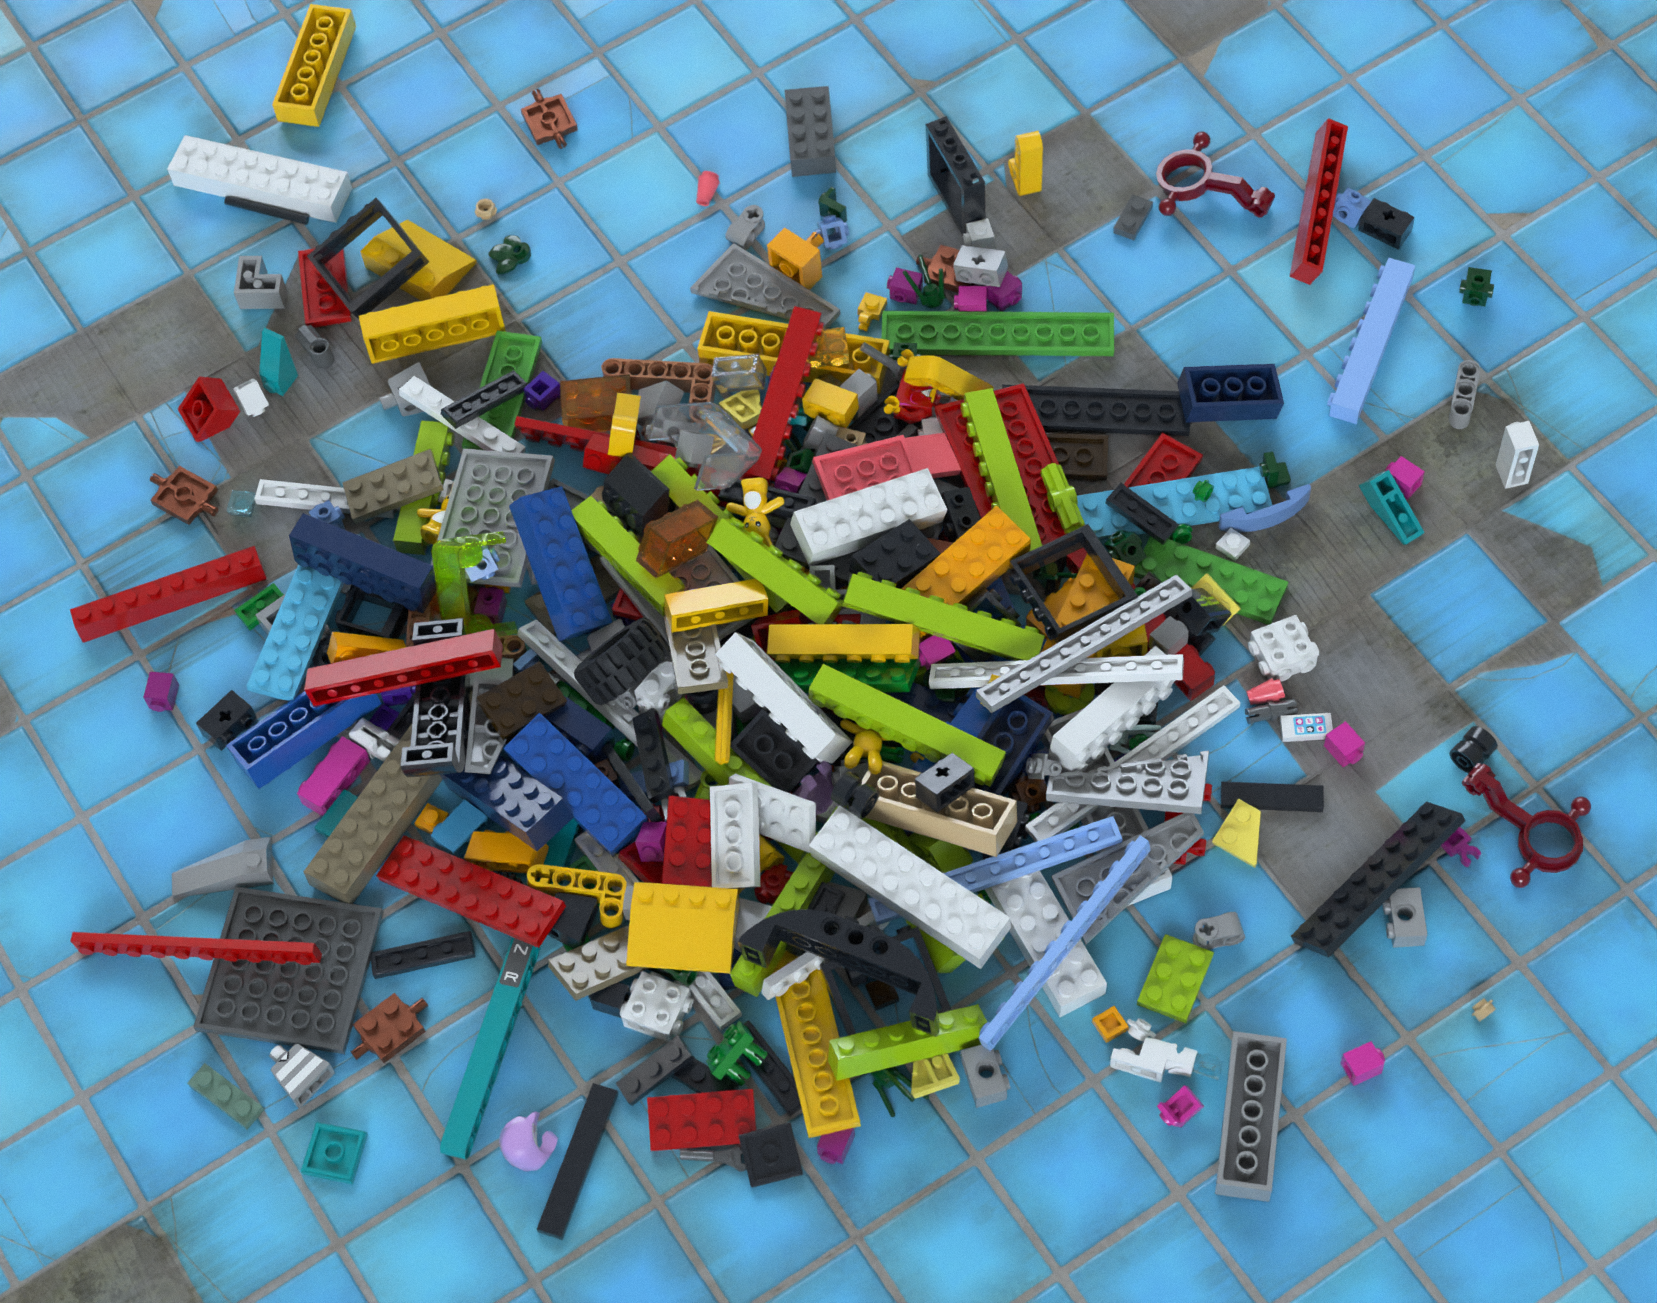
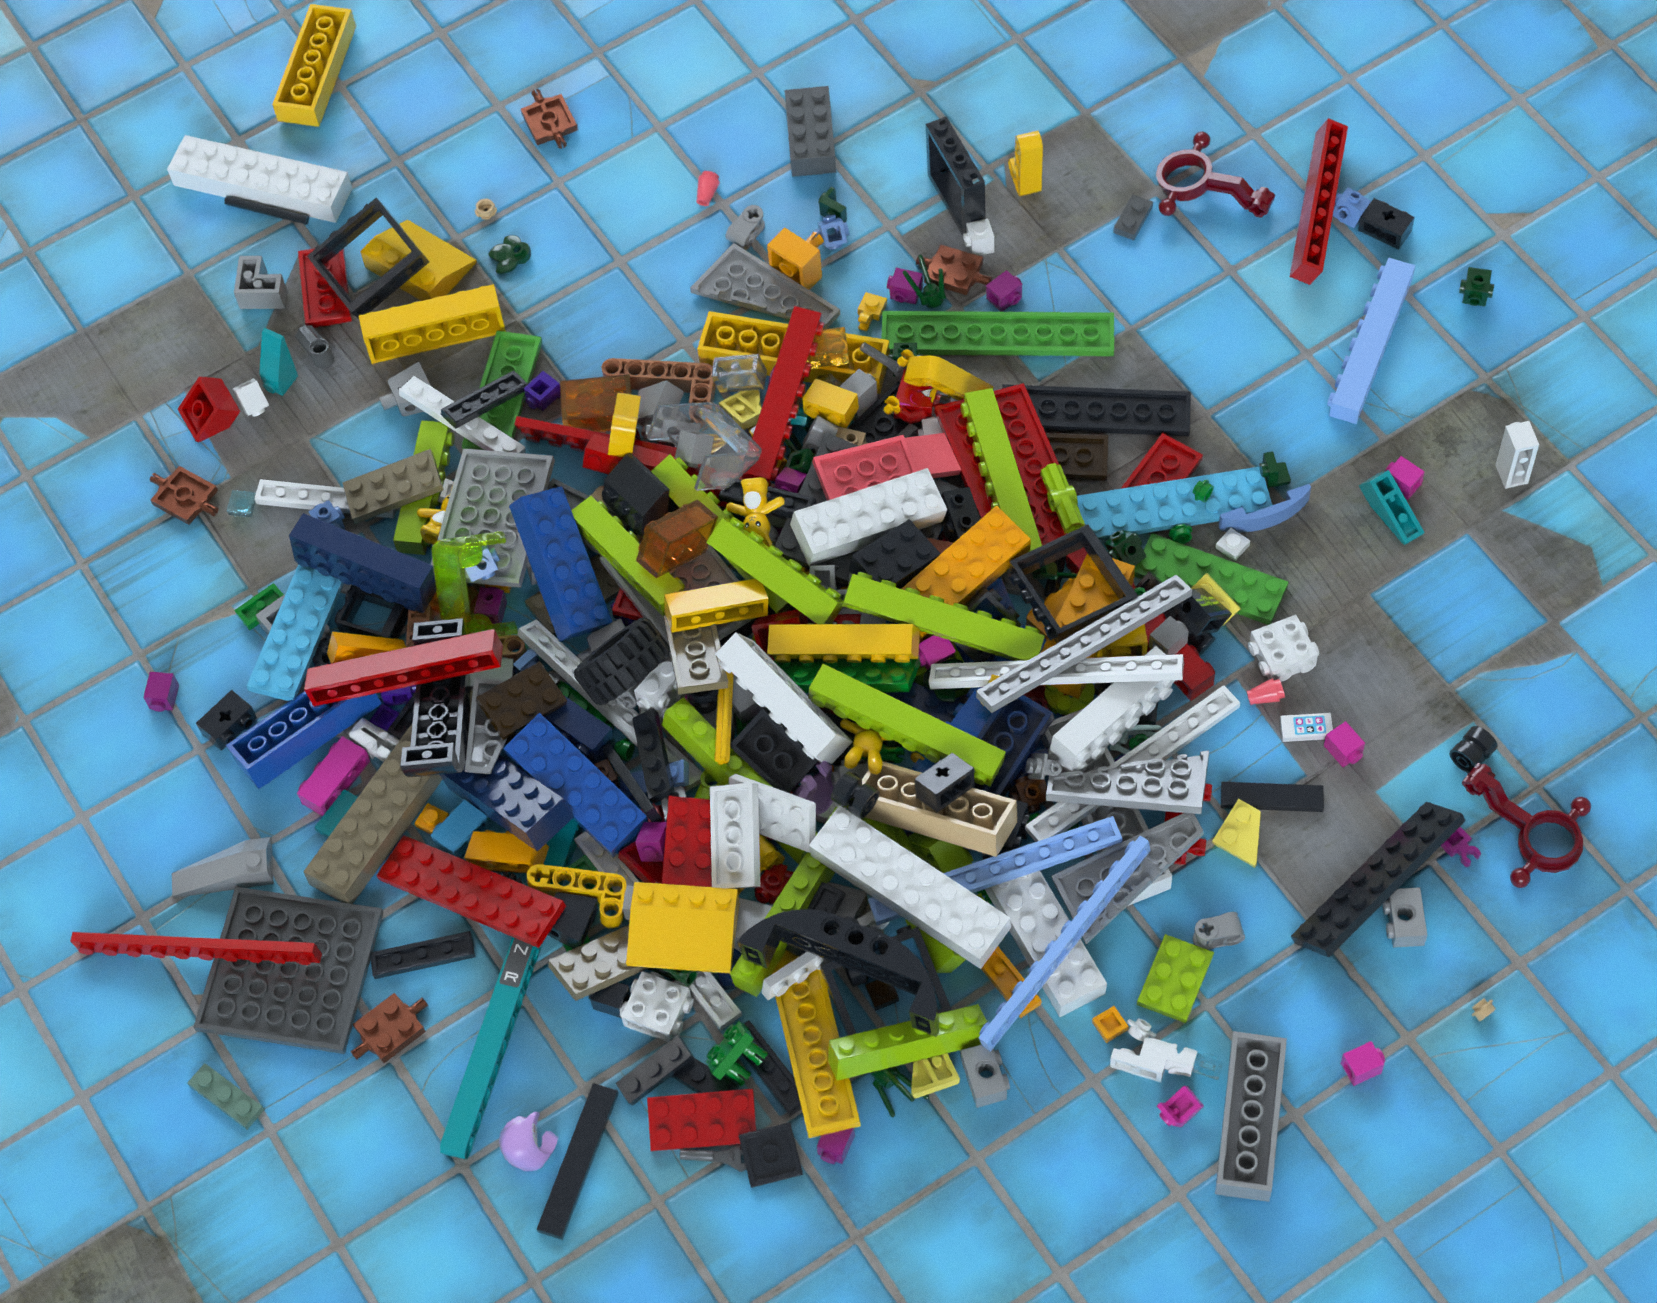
(168, 594): red brick -> none
(300, 1072): light grey torso -> none
(334, 1153): teal tile -> none
(971, 299): dark pink brick -> none
(980, 266): light grey brick -> none
(1005, 977): none -> light orange plate
(1142, 513): black plate -> none
(1230, 392): dark blue brick -> none
(1271, 711): dark grey pin -> none
(1464, 385): light grey beam -> none

